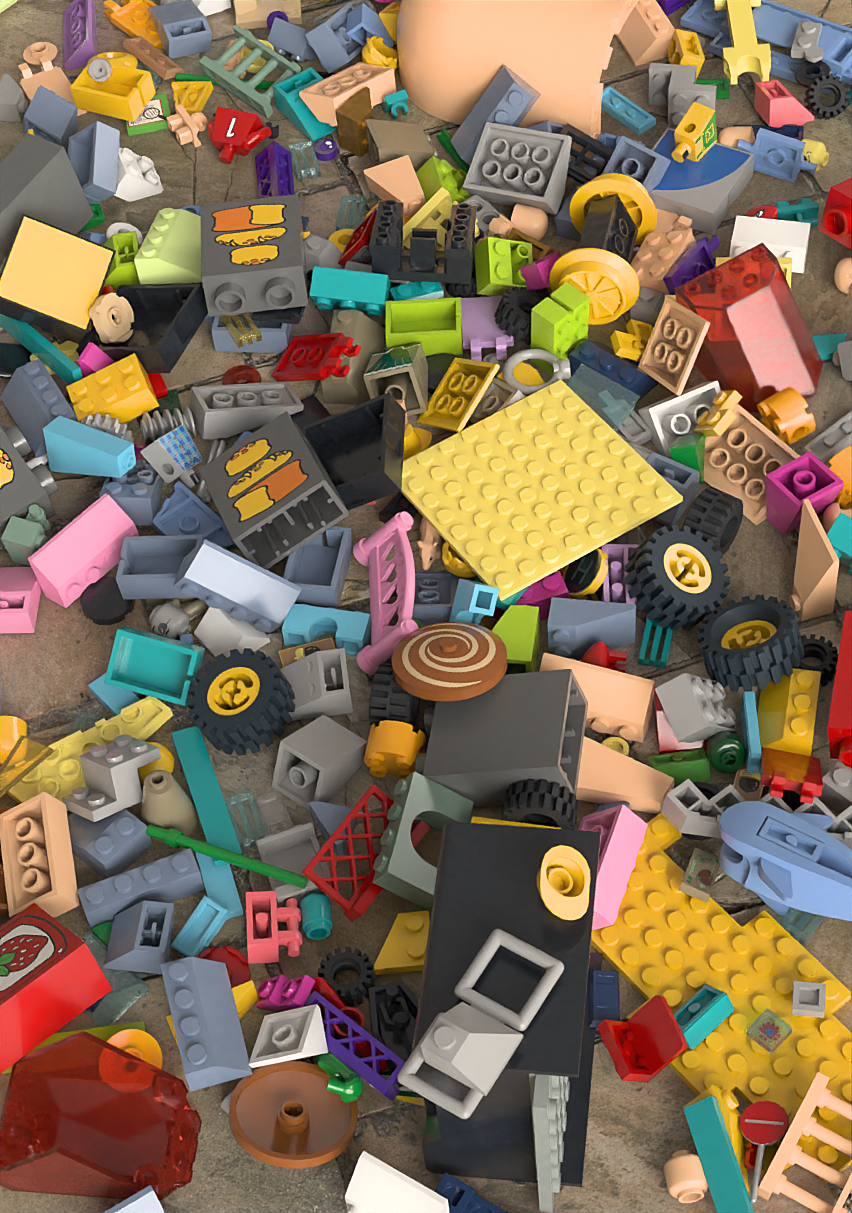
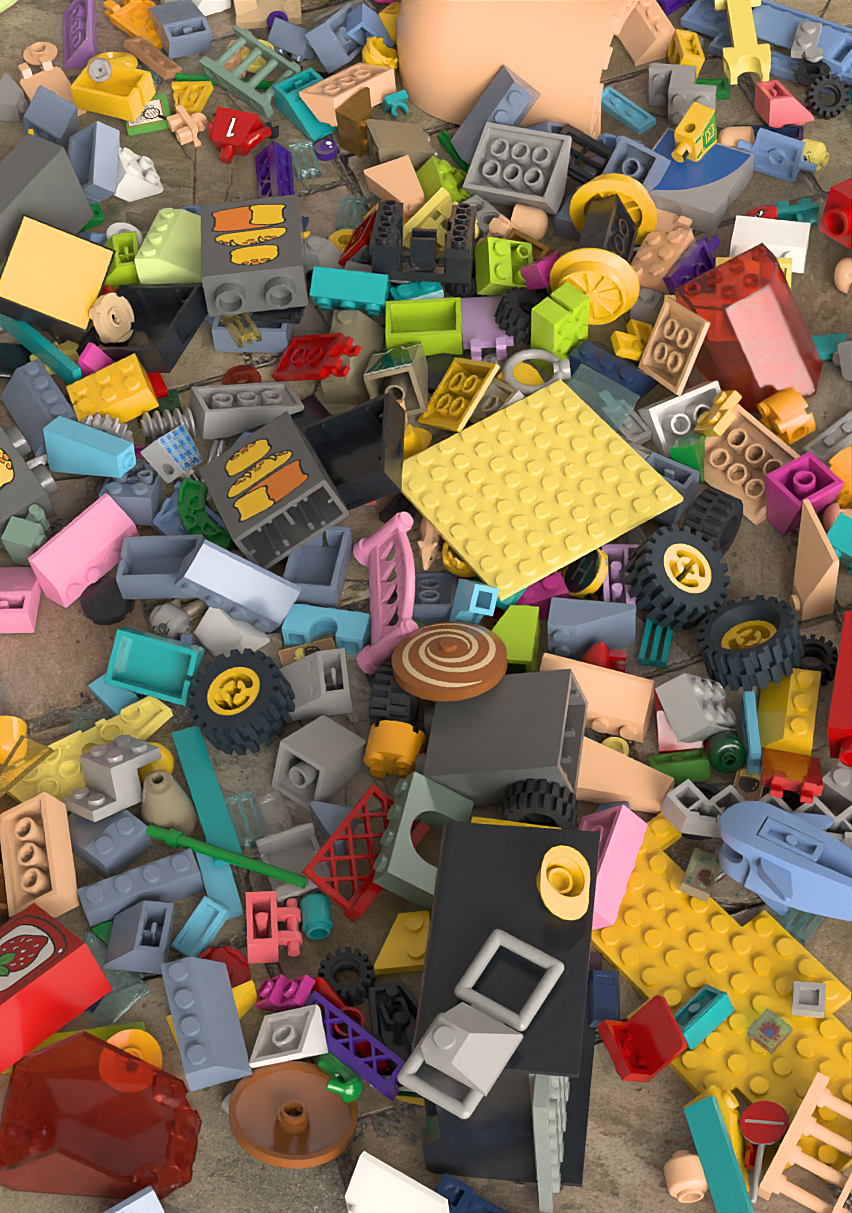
(194, 516): none -> green tile

